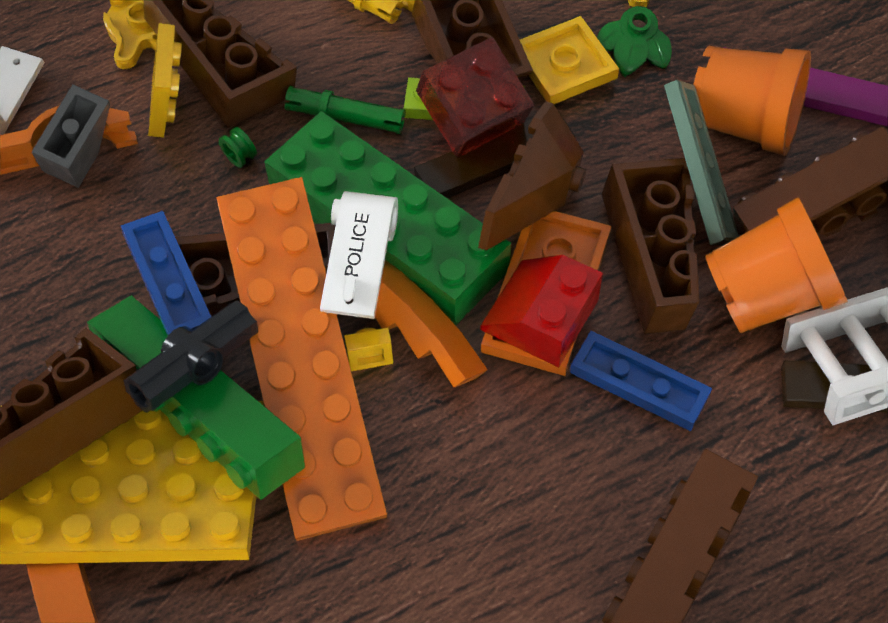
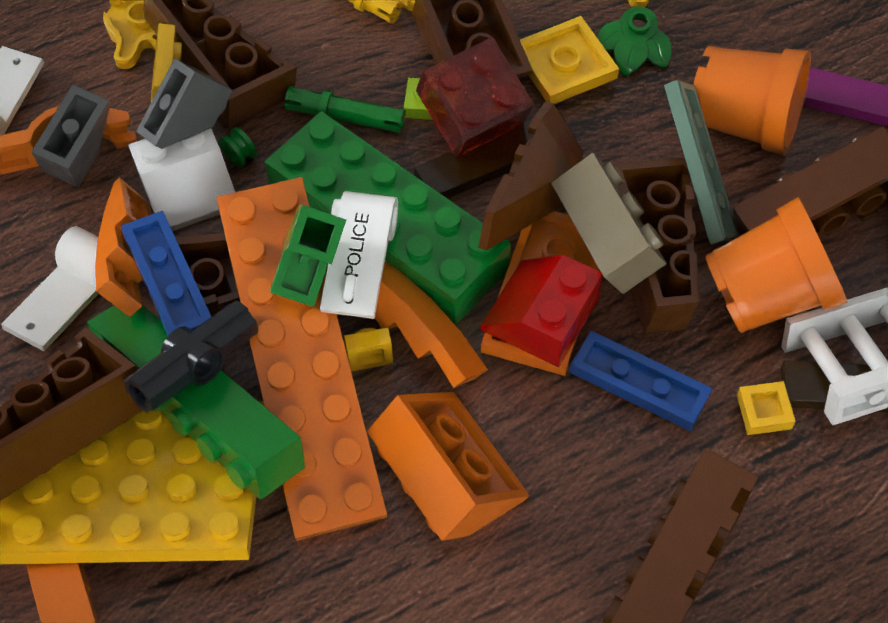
(61, 294): none -> white door
(114, 265): none -> orange slope
(183, 105): none -> dark grey slope
(183, 178): none -> white slope
(306, 254): none -> green brick
(445, 463): none -> orange slope
(610, 222): none -> dark tan brick
(765, 408): none -> yellow plate

